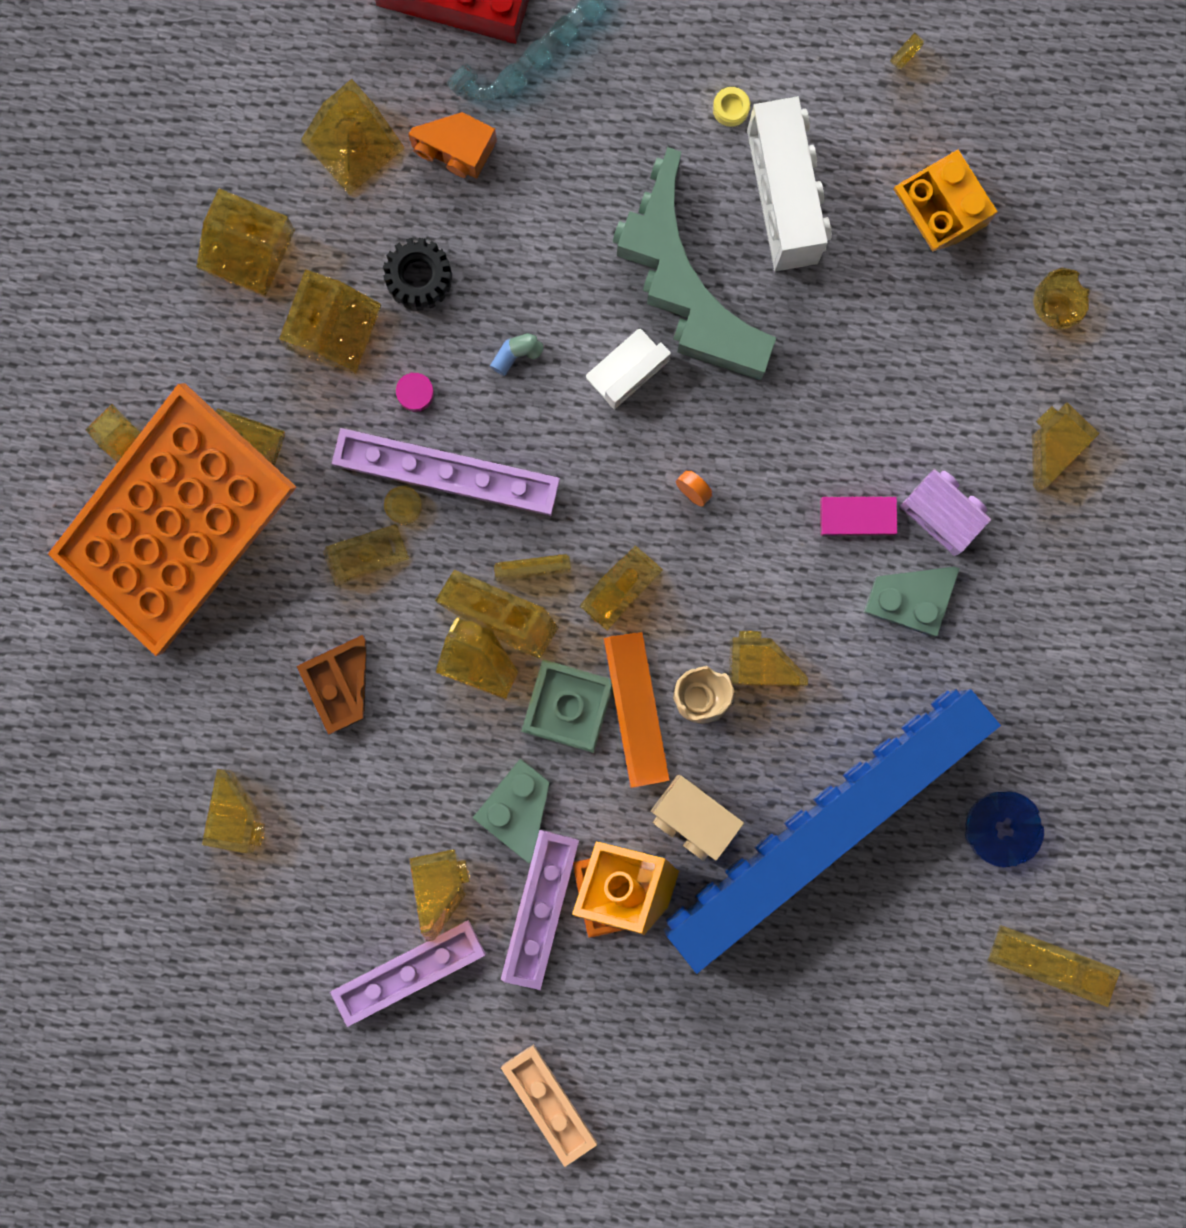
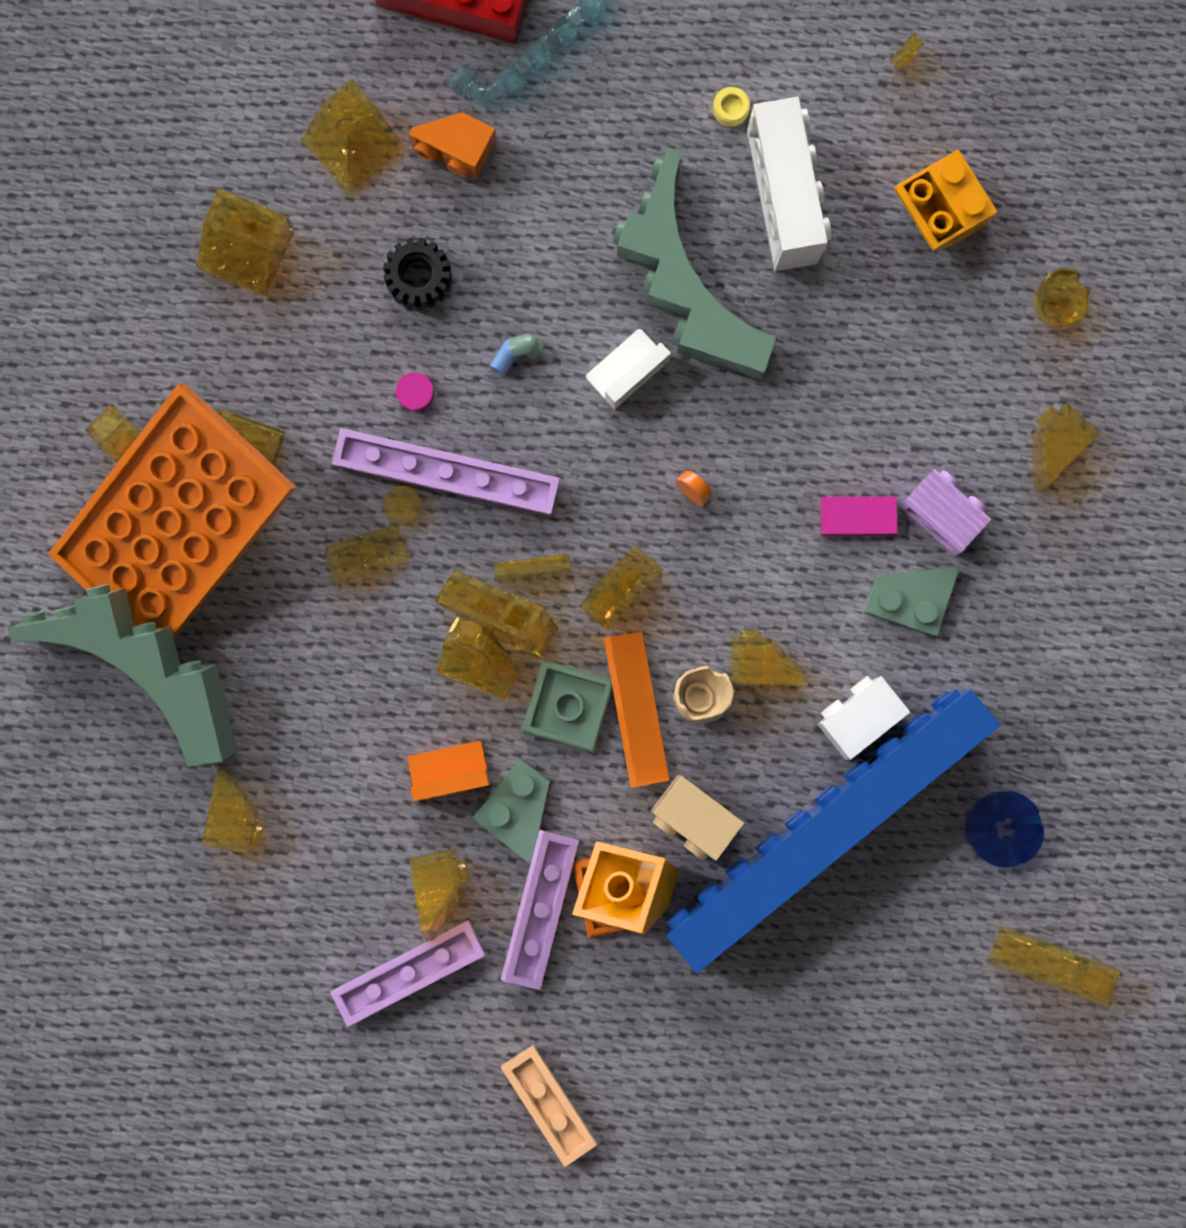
(184, 692): none -> sand green arch
(329, 322): clear yellow slope -> none
(338, 684): dark orange wing -> none
(448, 771): none -> orange panel
(862, 717): none -> white brick

